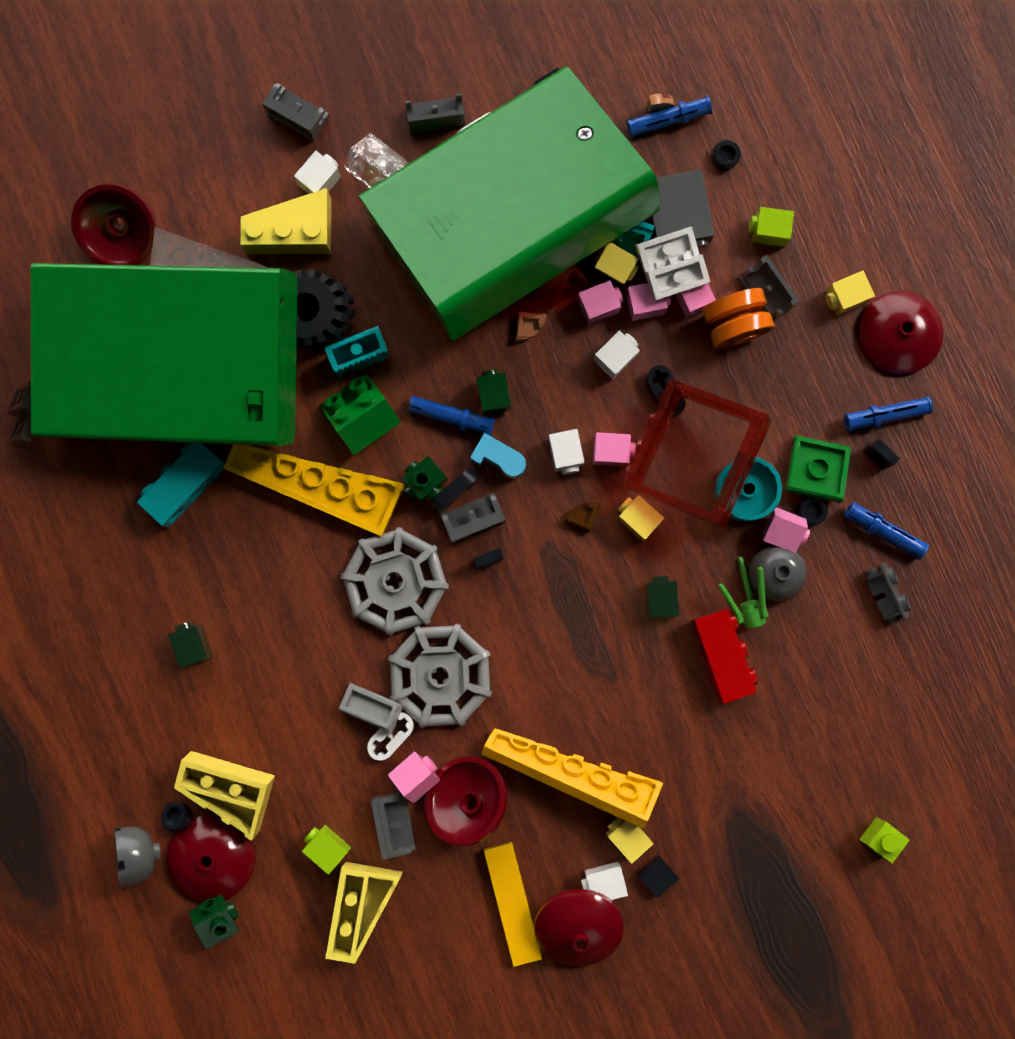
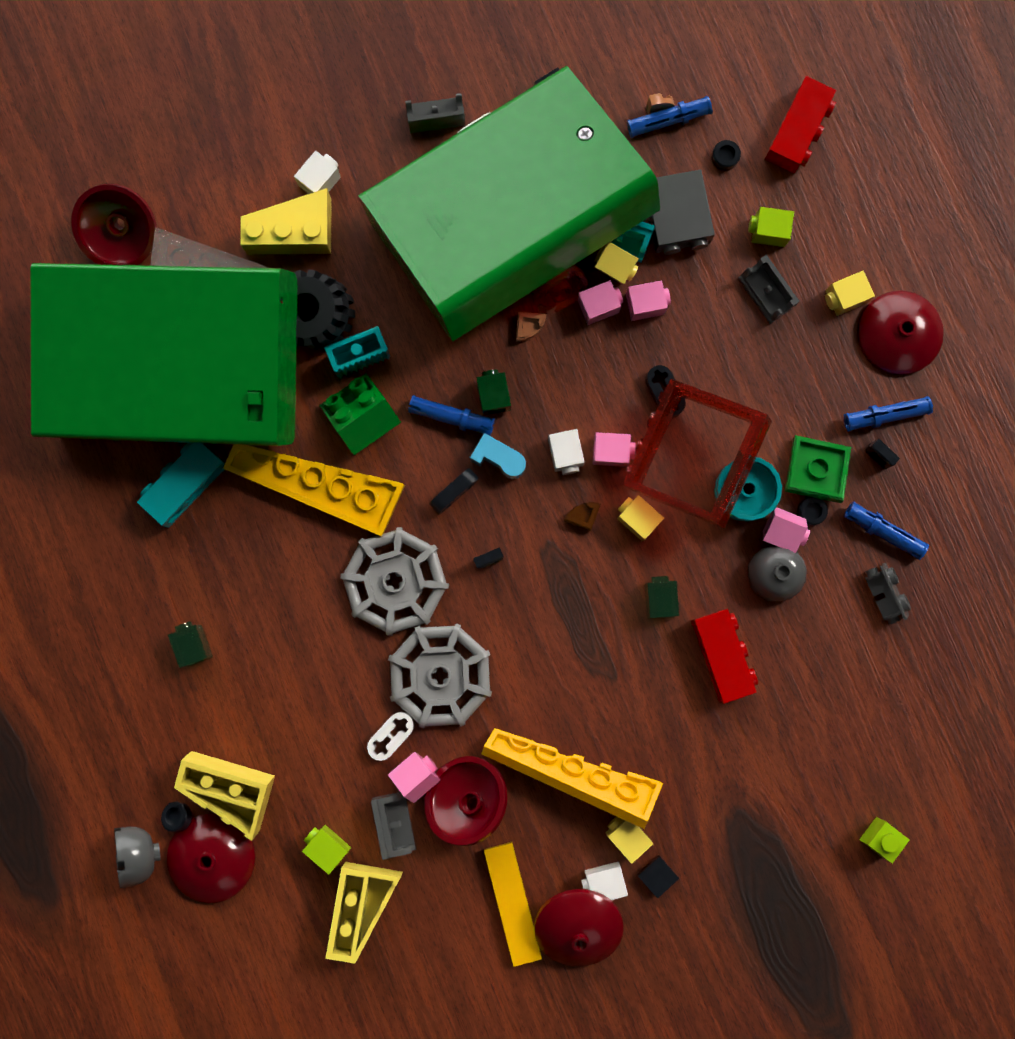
(21, 409): clear smoke slope -> none
(215, 920): dark green brick -> none
(295, 112): dark grey hinge -> none
(370, 707): light grey tile -> none
(373, 160): clear bracket -> none
(424, 469): dark green brick -> none
(473, 518): dark grey hinge -> none
(617, 354): white brick -> none
(672, 263): white slope -> none
(695, 299): bright pink brick -> none
(738, 318): orange wheel -> none
(751, 612): bright green plant -> none
(801, 125): none -> red brick

